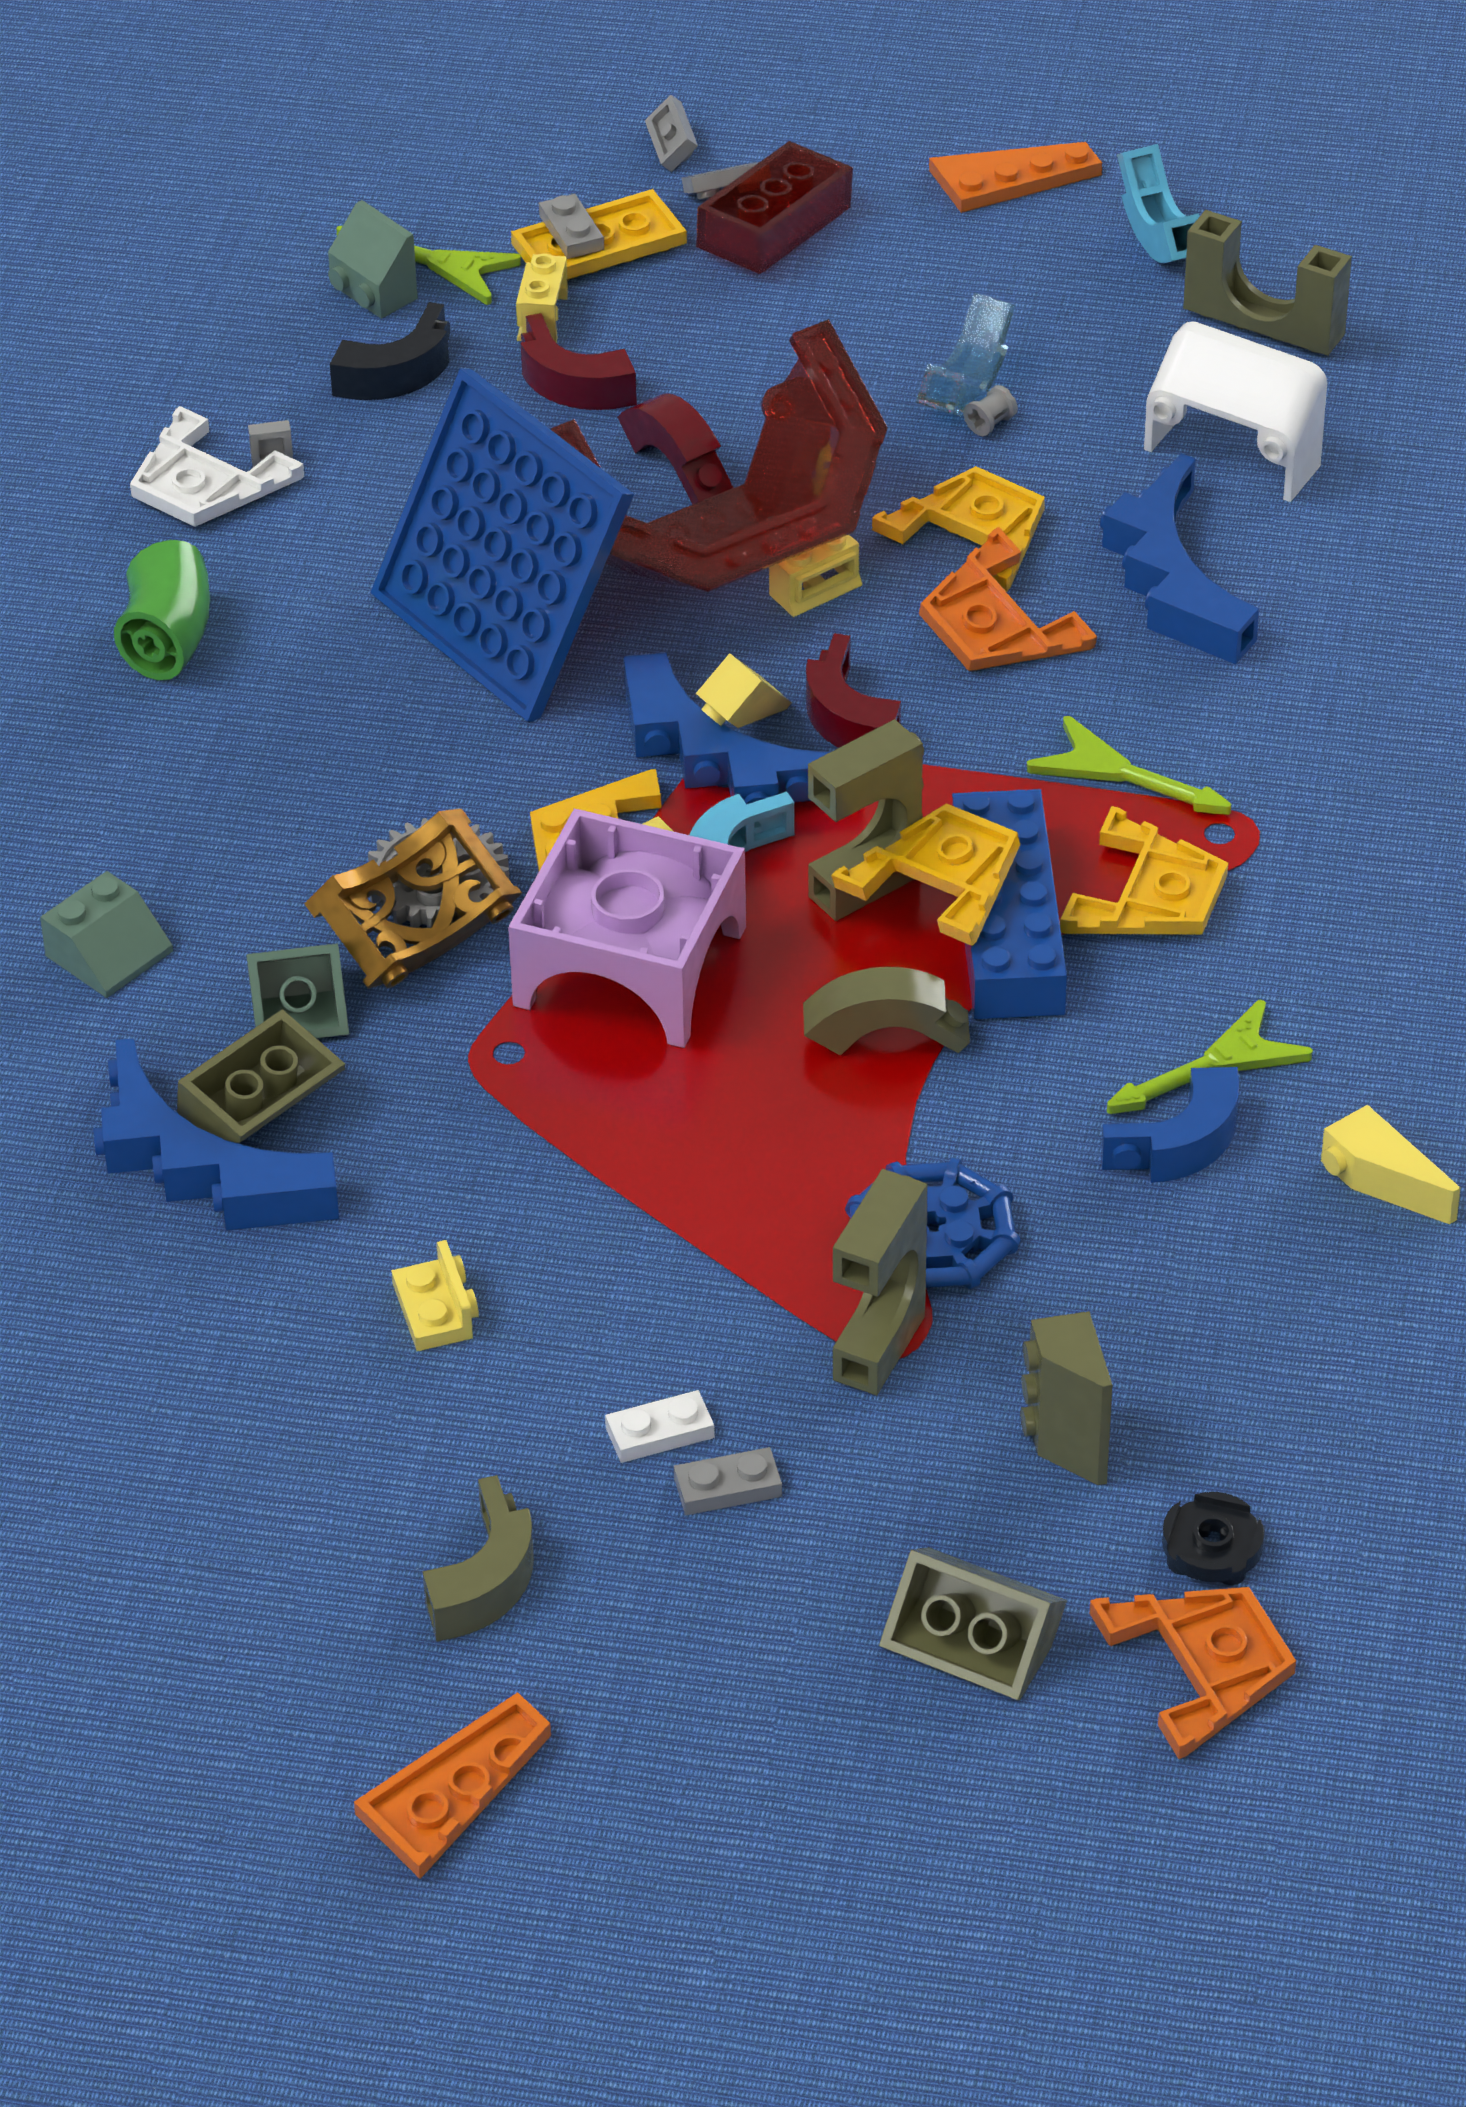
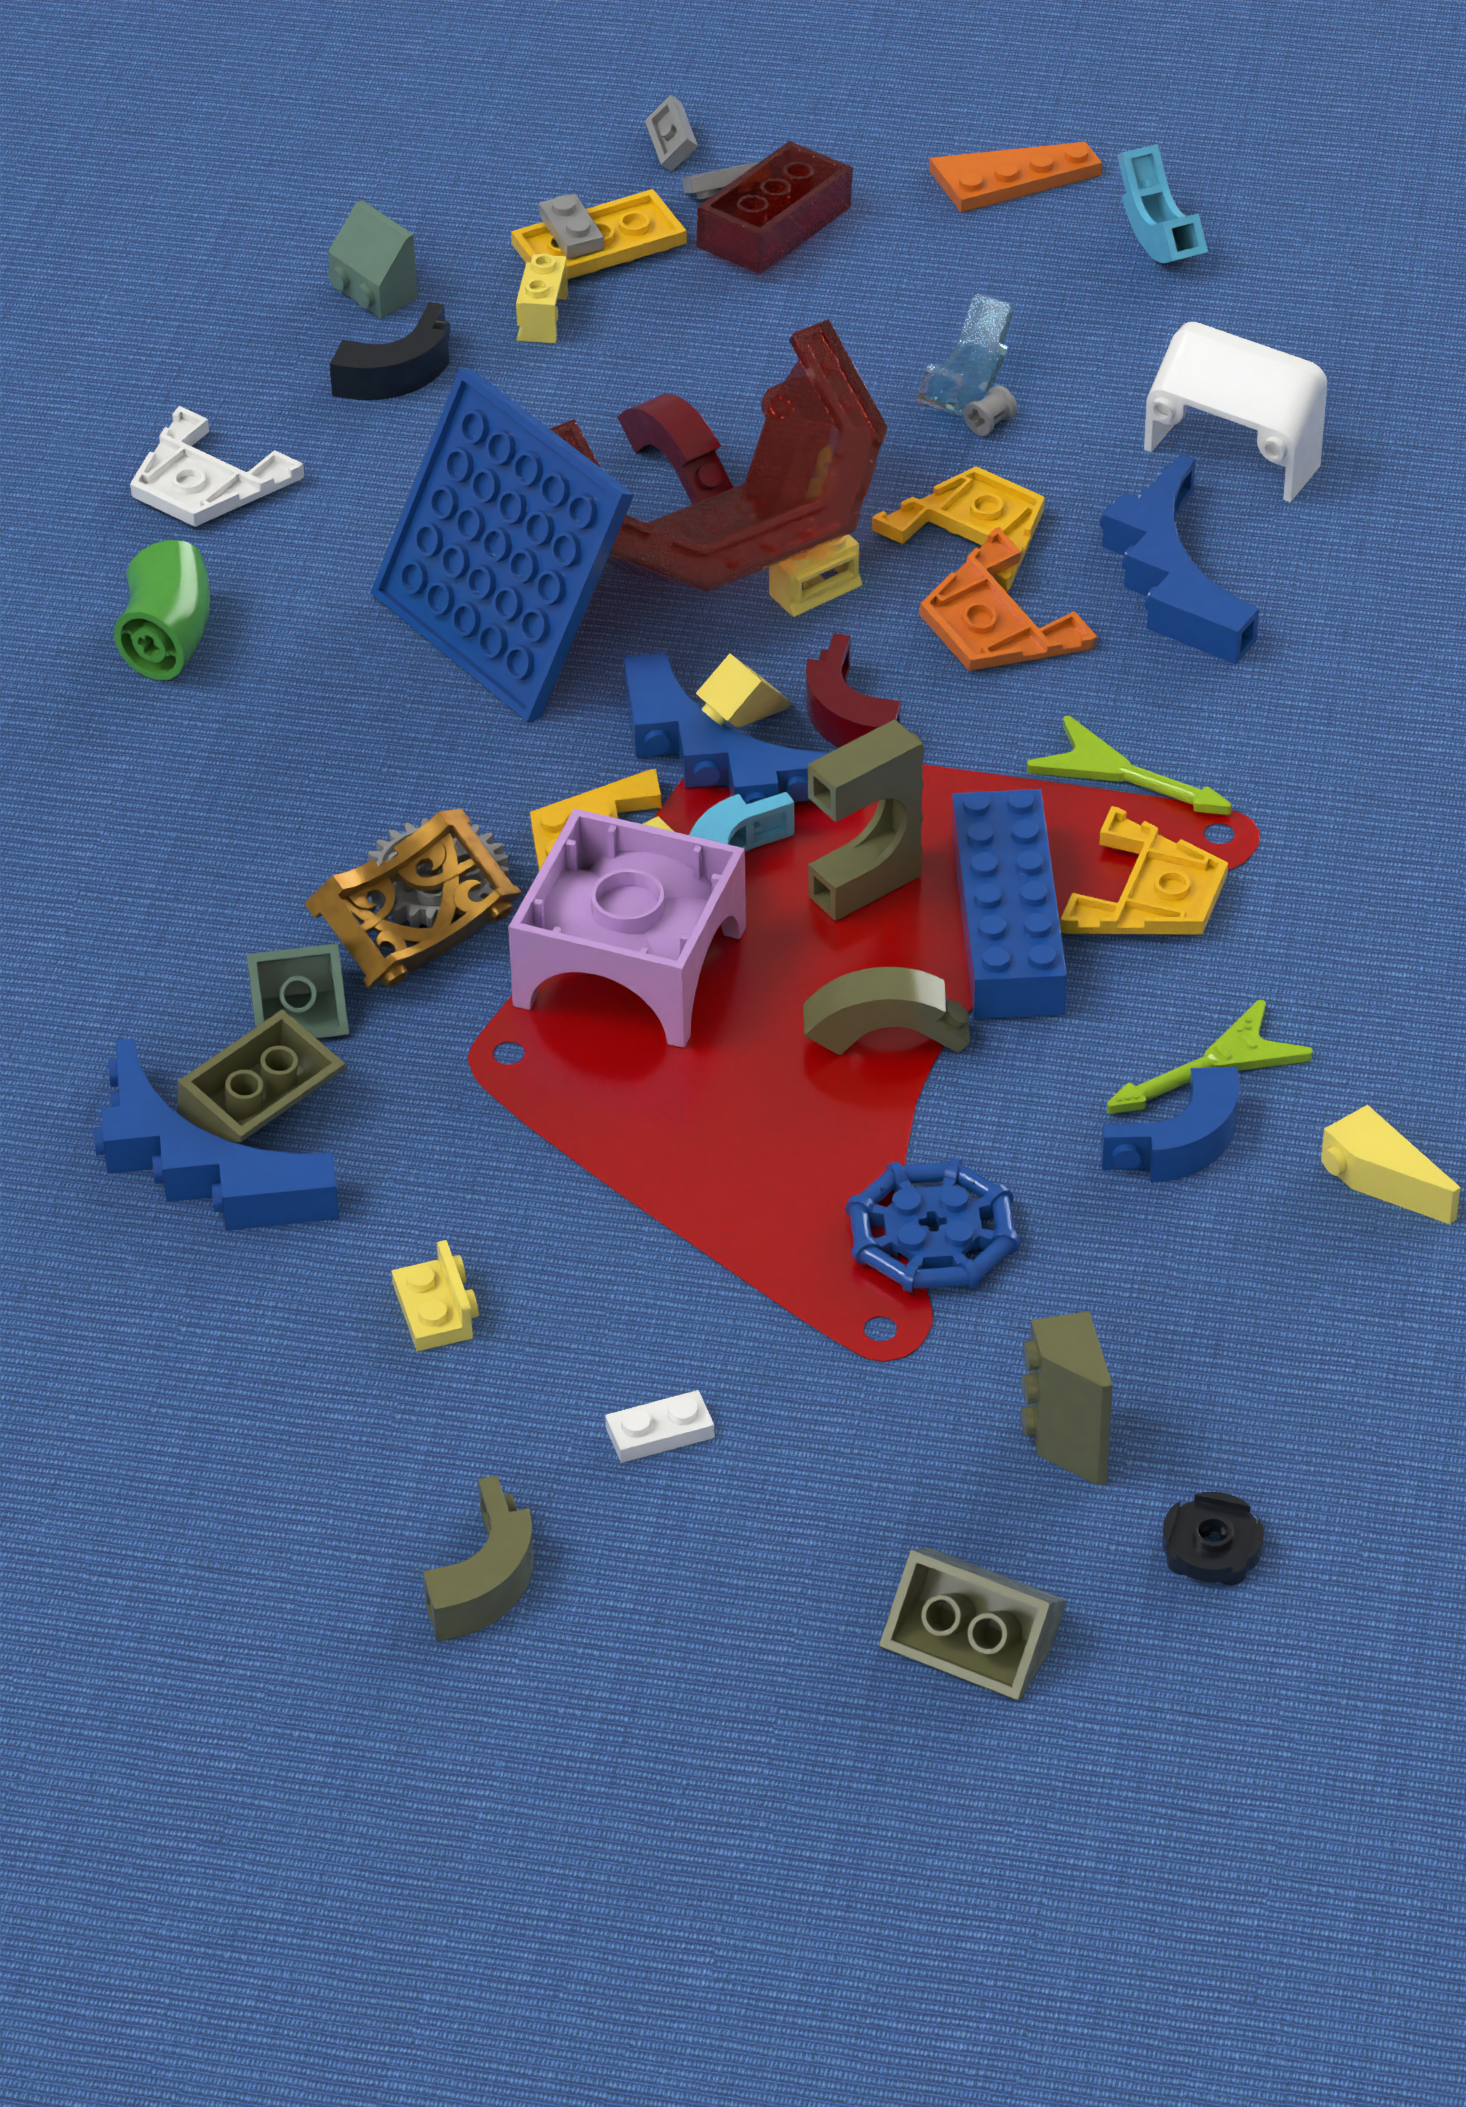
(104, 935): sand green slope -> none
(268, 437): light grey plate -> none
(446, 1789): orange wing -> none
(465, 267): lime piece -> none
(574, 378): dark red arch -> none
(727, 1481): light grey plate -> none
(885, 1259): olive arch -> none
(949, 853): yellow wing -> none
(1221, 1646): orange wing -> none
(1222, 291): olive arch -> none

